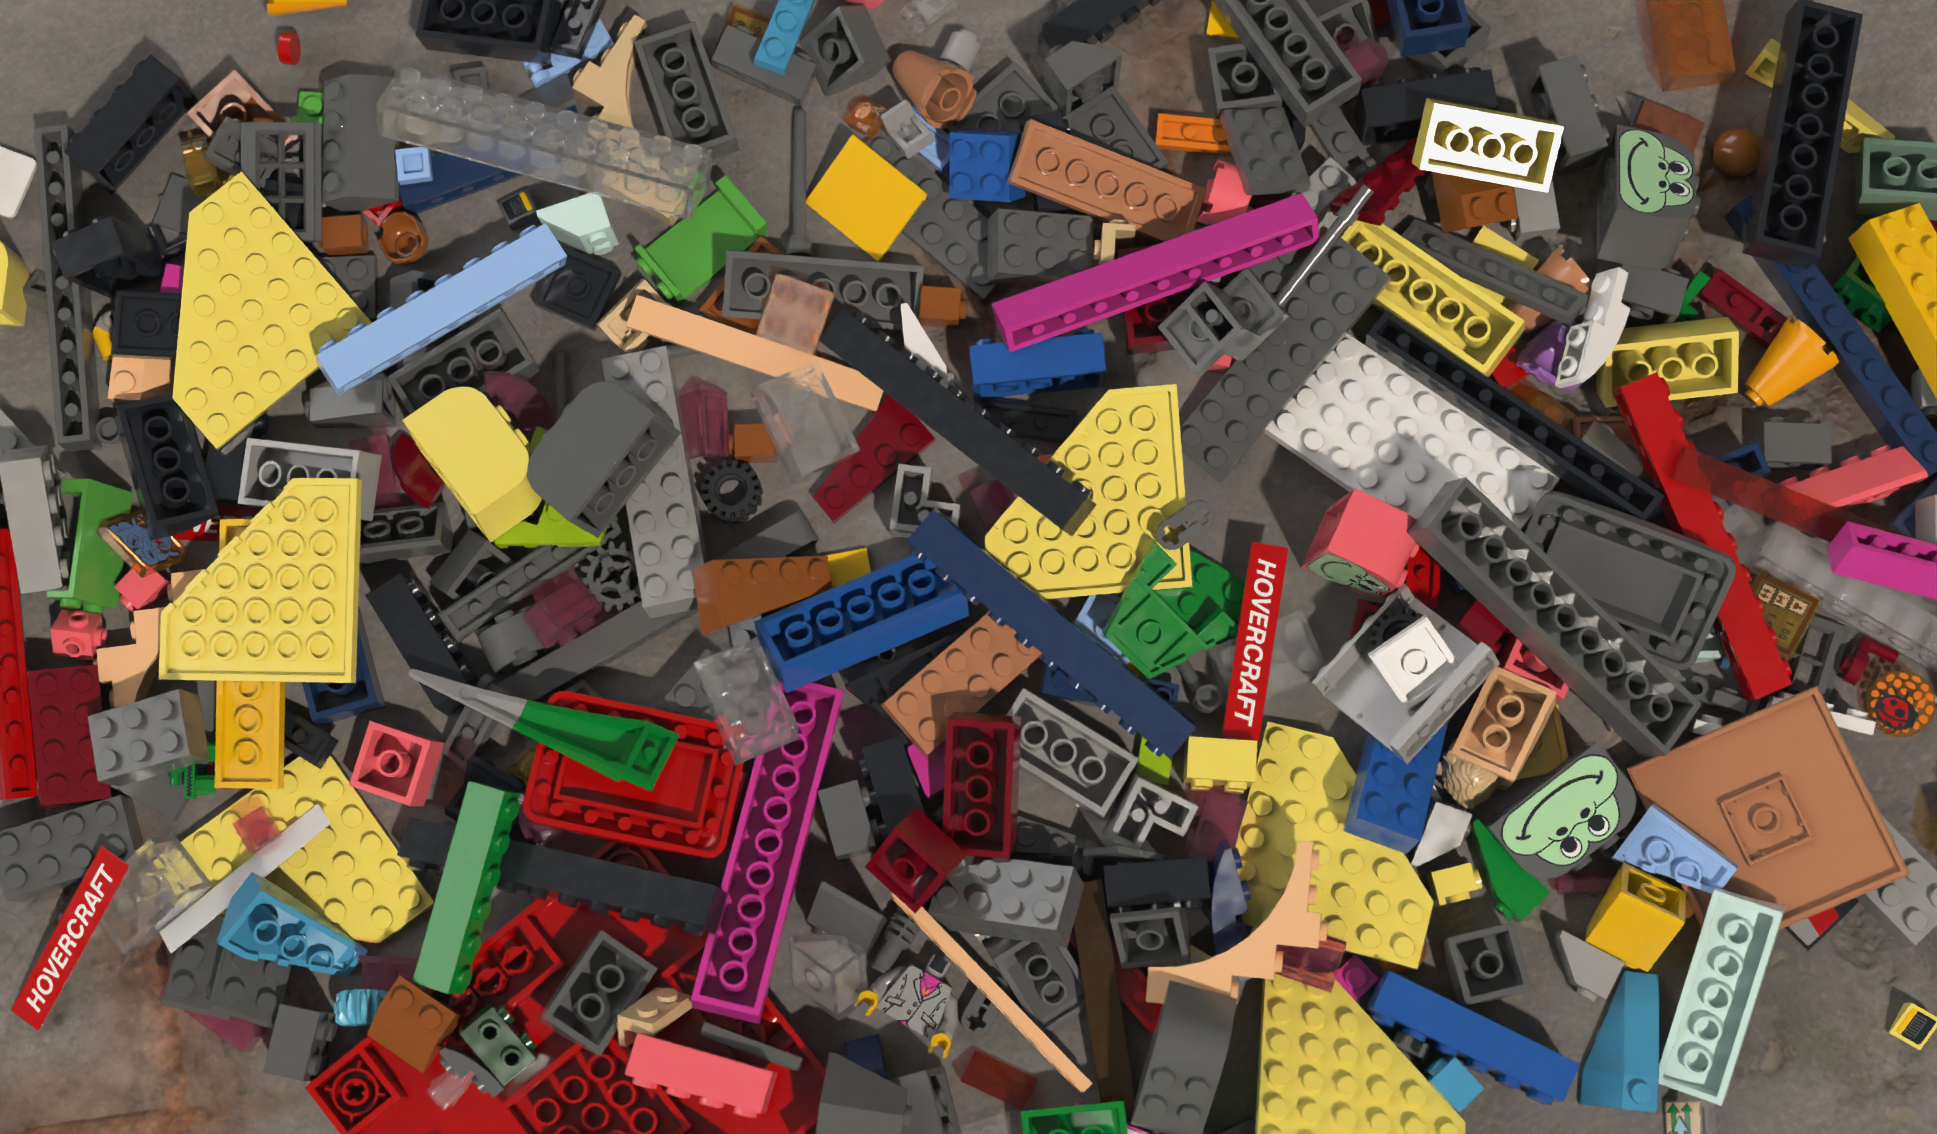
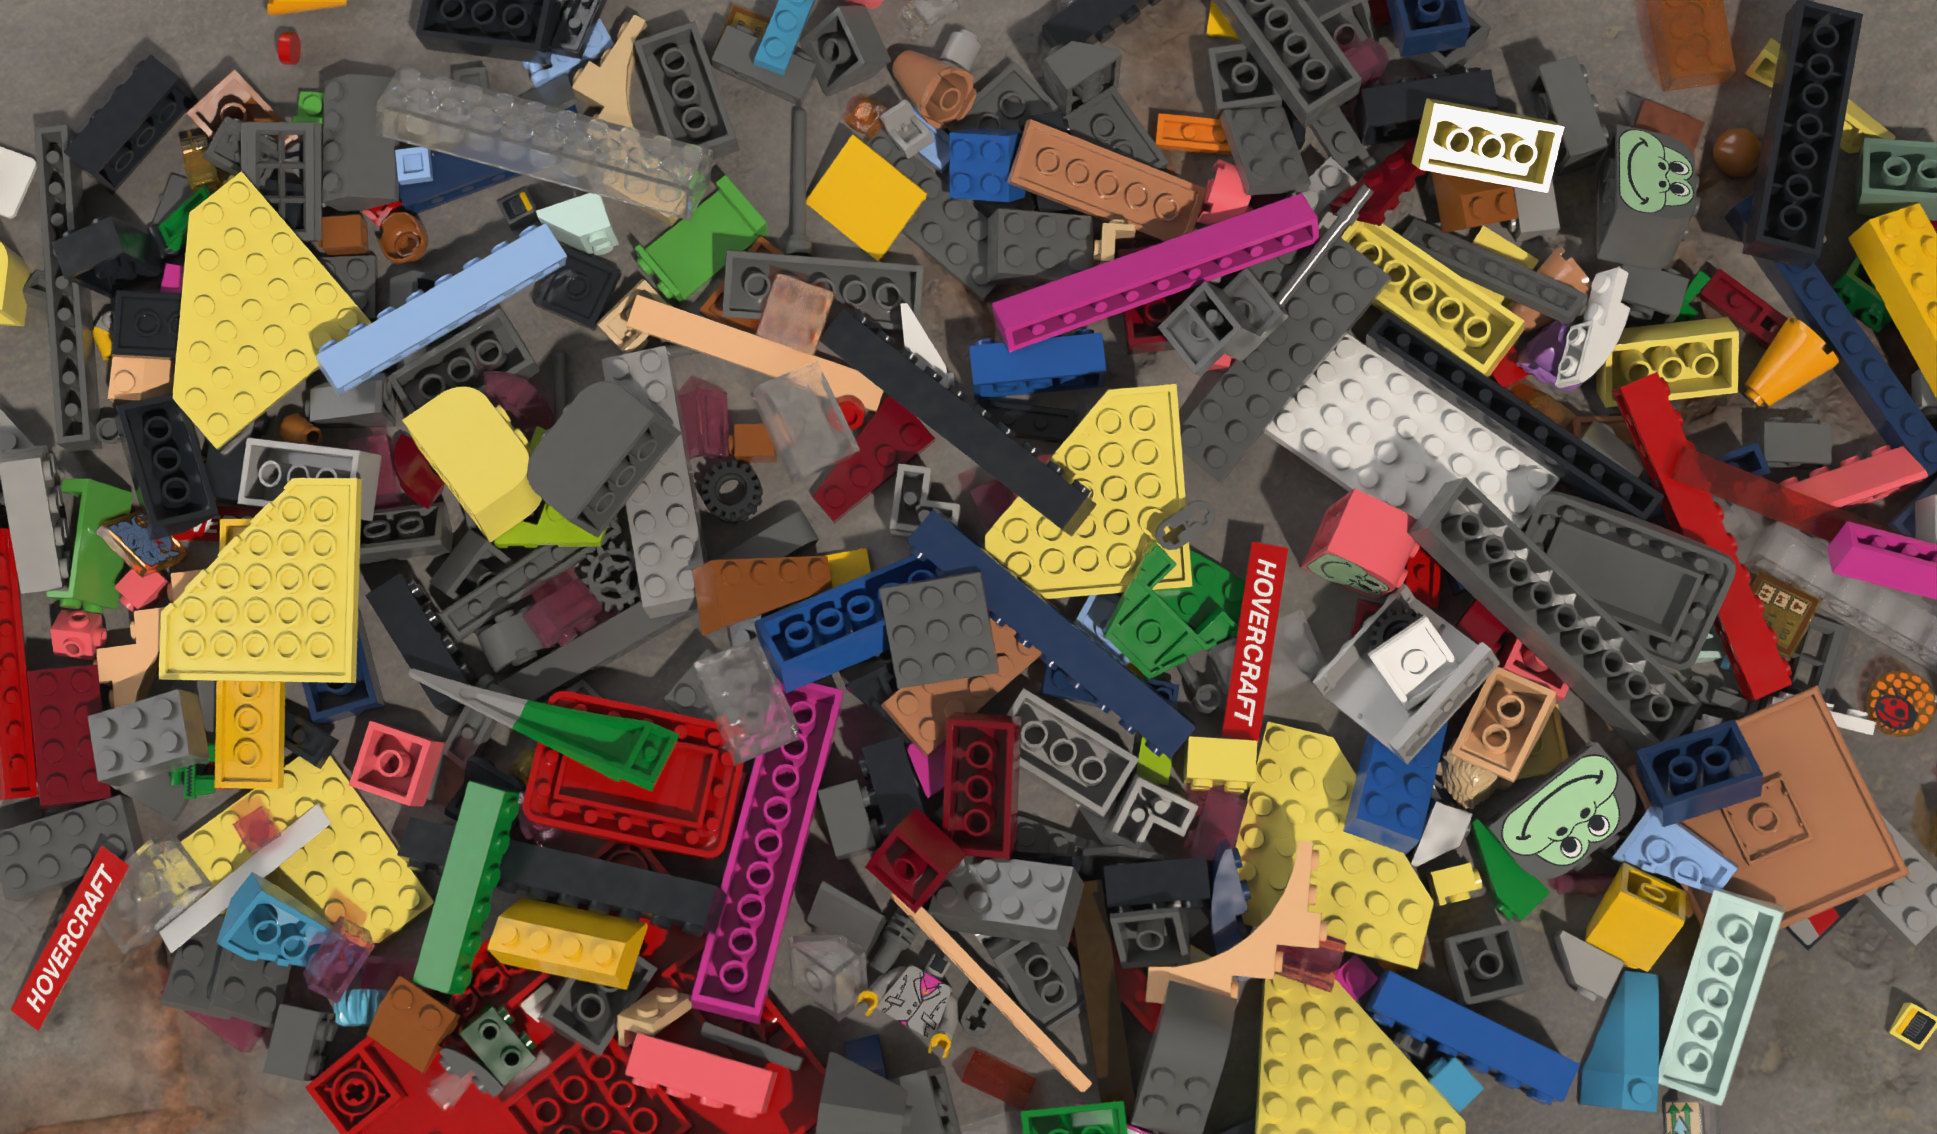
(175, 227): none -> green tile
(299, 430): none -> dark orange cone
(338, 959): none -> clear pink brick
(537, 1000): none -> white tile
(568, 942): none -> yellow slope
(853, 411): none -> red tile
(939, 629): none -> dark grey plate
(942, 307): dark orange brick -> none
(1699, 773): none -> dark blue brick
(1855, 665): dark red plate -> none

